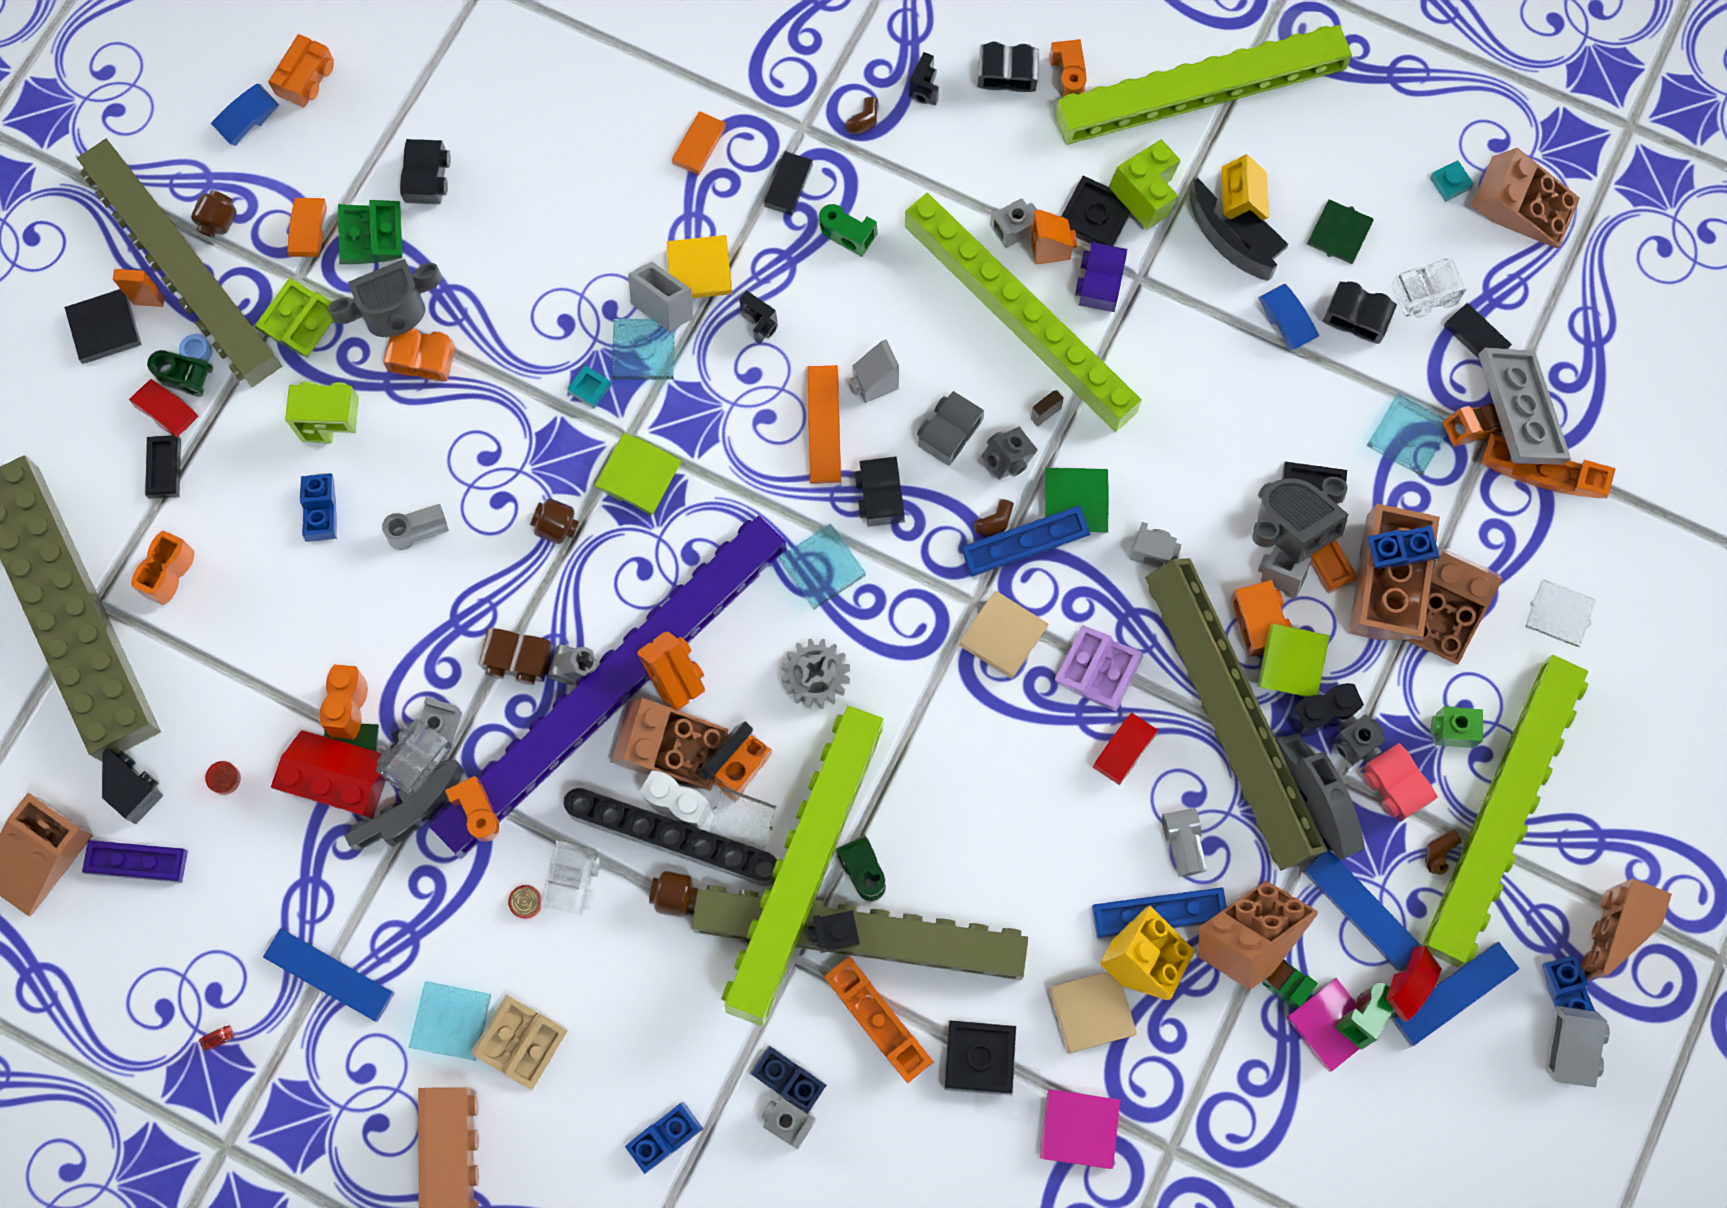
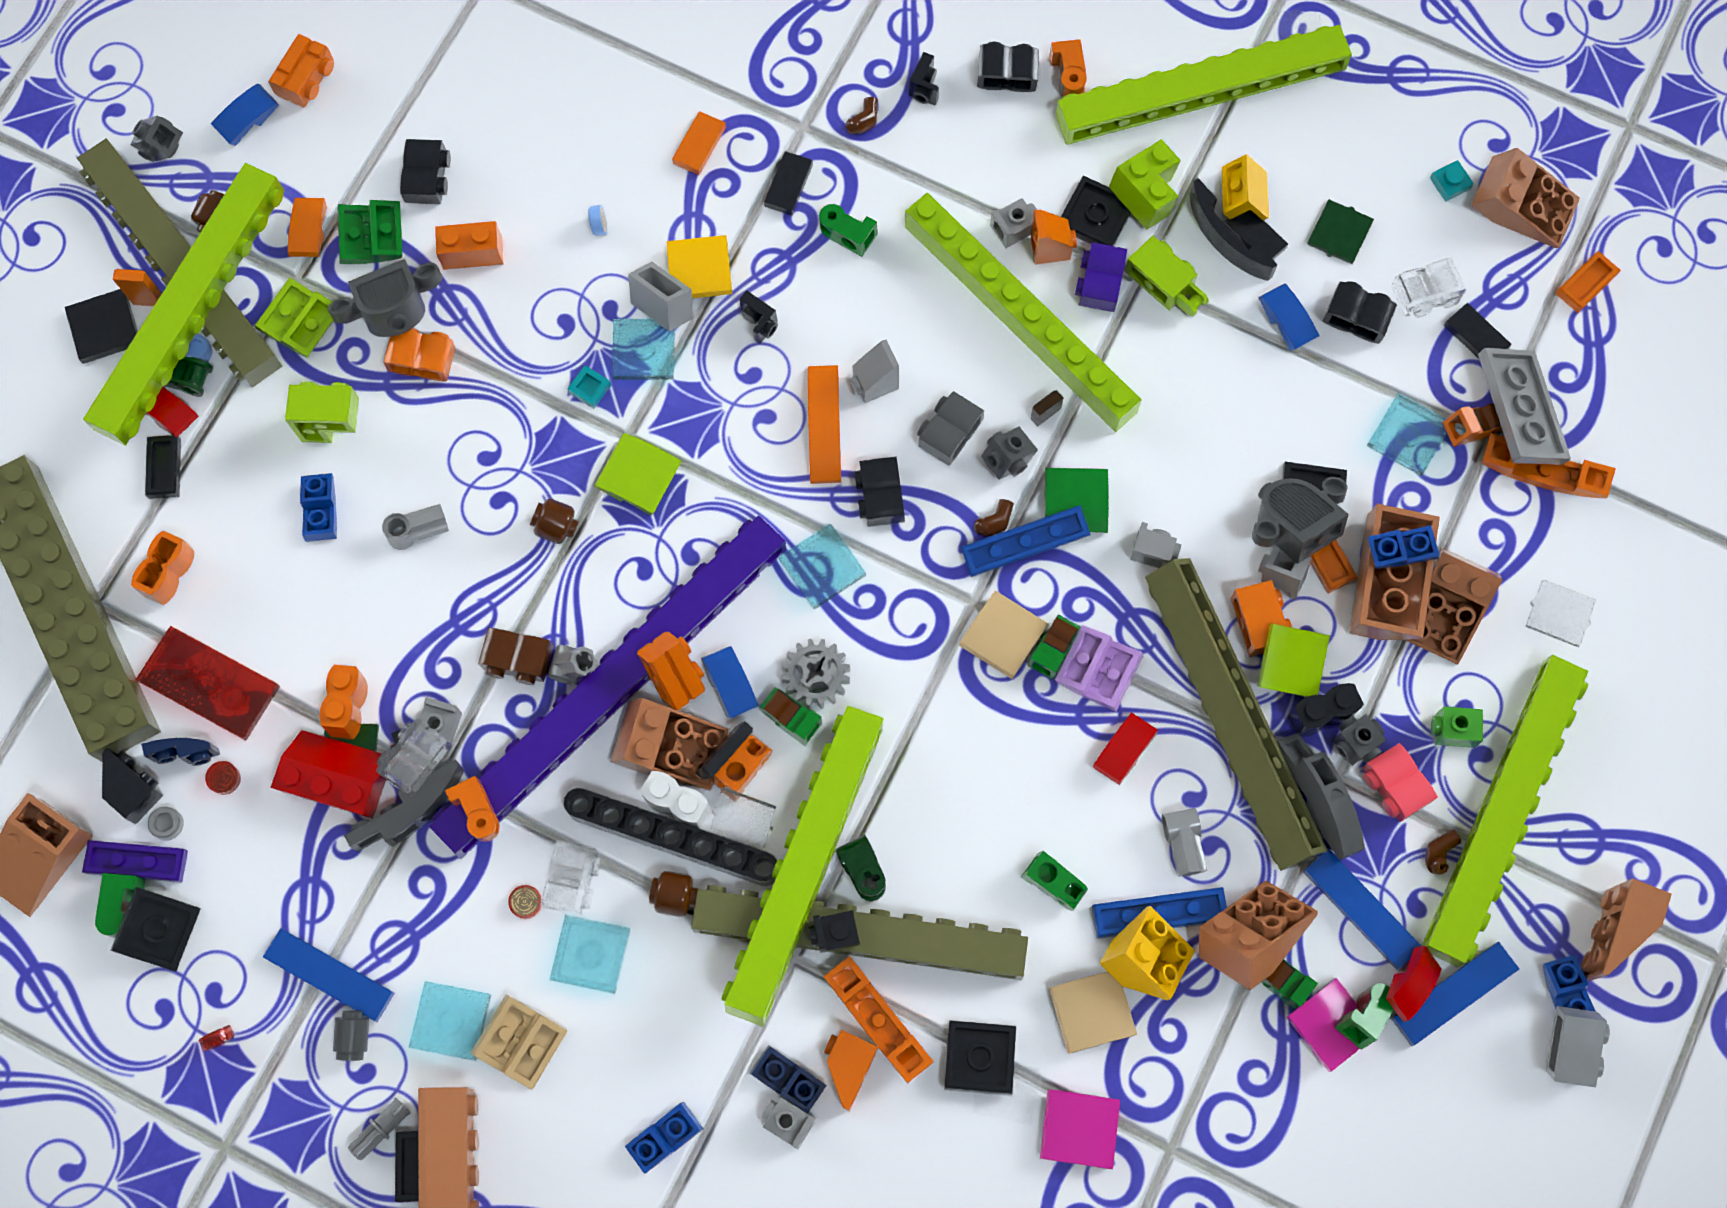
(113, 901): none -> green leg
(155, 929): none -> black tile
(156, 138): none -> dark grey brick
(165, 823): none -> light grey tile
(184, 305): none -> lime brick
(189, 750): none -> dark blue slope
(208, 683): none -> clear red tile
(351, 1036): none -> dark grey brick
(378, 1130): none -> light grey axle
(406, 1167): none -> black tile
(469, 245): none -> orange brick
(590, 954): none -> clear light blue tile
(597, 220): none -> light blue tile
(730, 682): none -> blue slope
(791, 716): none -> green leg
(849, 1063): none -> orange slope
(1054, 647): none -> leg
(1055, 880): none -> green leg
(1166, 276): none -> lime brick
(1588, 281): none -> orange tile

